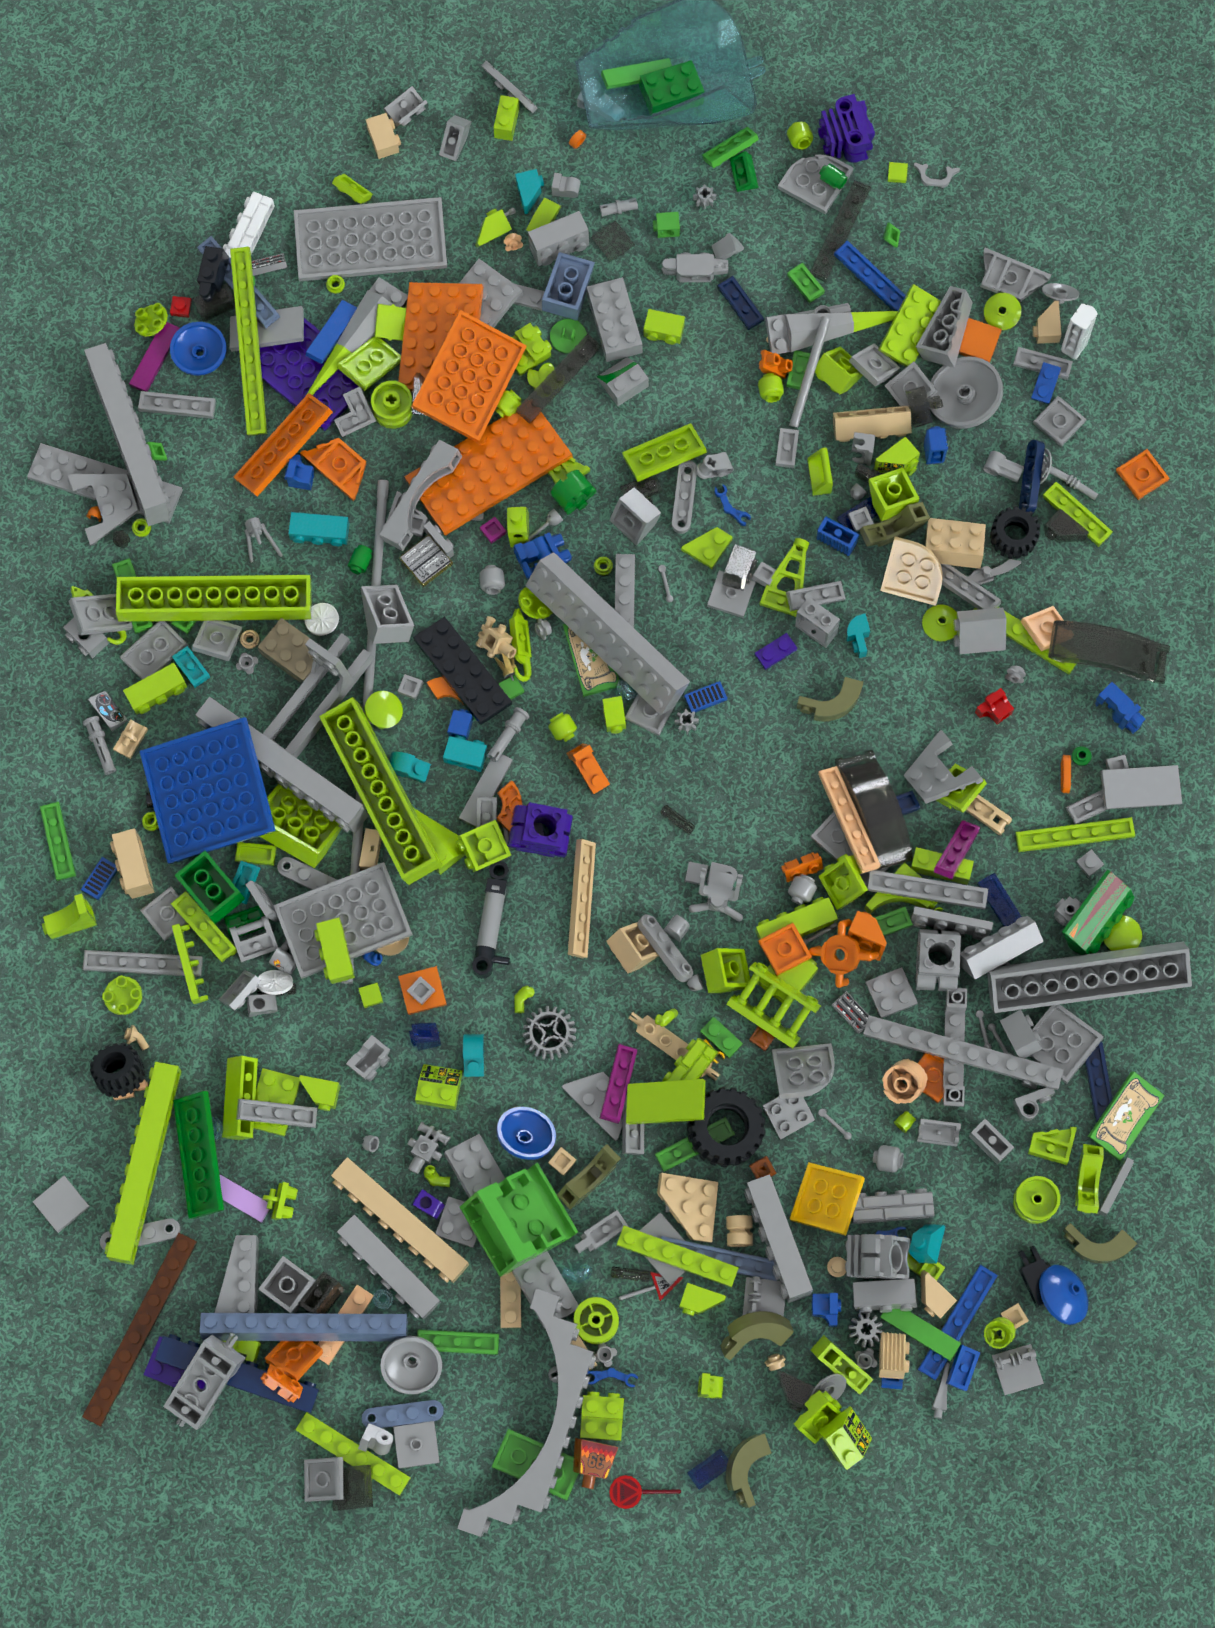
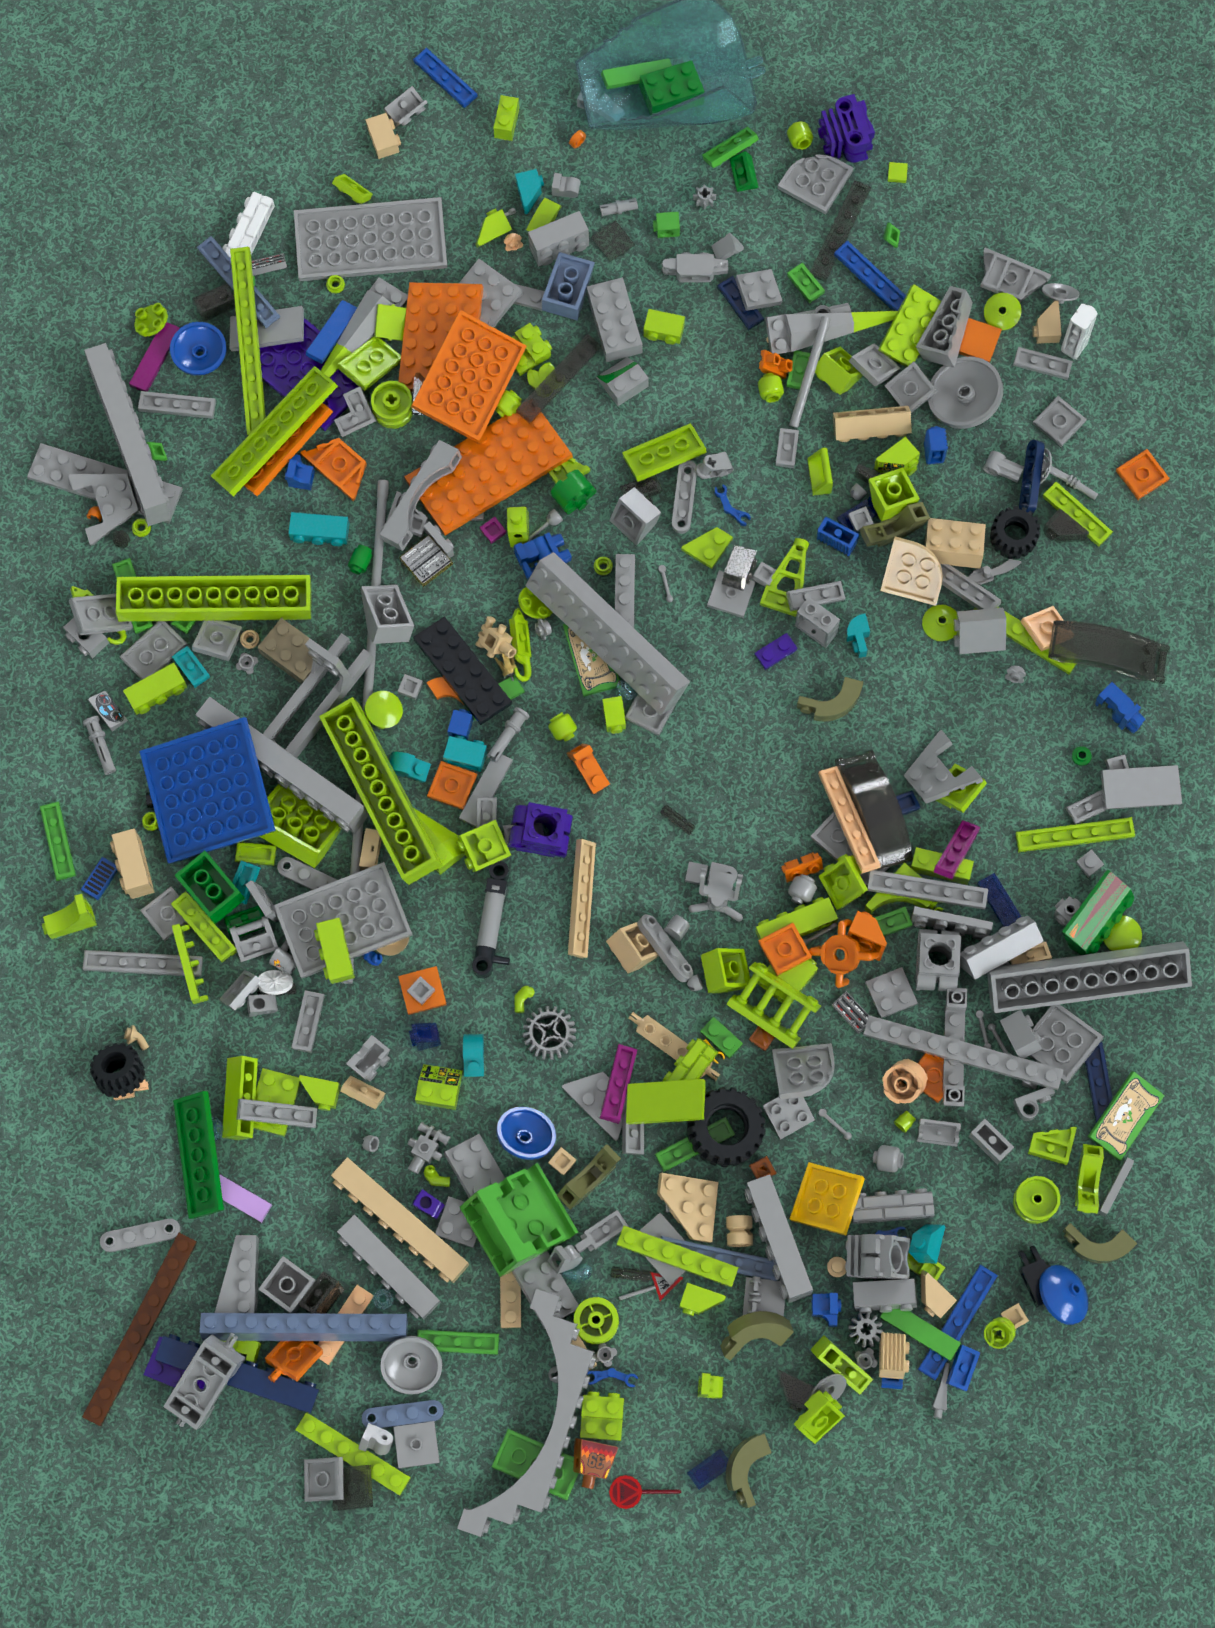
(61, 1204): light grey tile -> none
(122, 995): lime dish -> none
(130, 739): tan hips -> none
(143, 1164): lime brick -> none
(180, 306): red plate -> none
(212, 272): black hinge -> none
(255, 529): light grey plant -> none
(274, 431): none -> lime plate
(283, 1192): lime hips -> none
(289, 1388): orange hinge -> none
(308, 1021): none -> light grey plate
(323, 619): white wheel -> none
(362, 1092): none -> tan plate
(370, 995): lime tile -> none
(445, 77): none -> blue tile
(452, 785): none -> orange tile
(454, 137): light grey slope -> none
(492, 579): light grey head -> none
(501, 82): light grey plate -> none
(510, 798): orange tile -> none
(567, 335): bright green piece -> none
(568, 1256): none -> light grey leg
(668, 1016): lime arm -> none
(686, 727): light grey gear -> none
(705, 697): blue tile -> none
(758, 289): none -> light grey plate
(775, 1362): tan plate -> none
(833, 176): green brick -> none
(846, 1438): lime slope -> none
(863, 444): light grey hinge -> none
(921, 406): clear smoke plate -> none
(935, 182): light grey helmet -> none
(986, 812): tan plate -> none
(995, 707): red brick -> none
(1017, 1369): light grey hinge -> none
(1037, 953): none -> tan plate
(1046, 383): blue plate -> none
(1065, 773): orange tile -> none

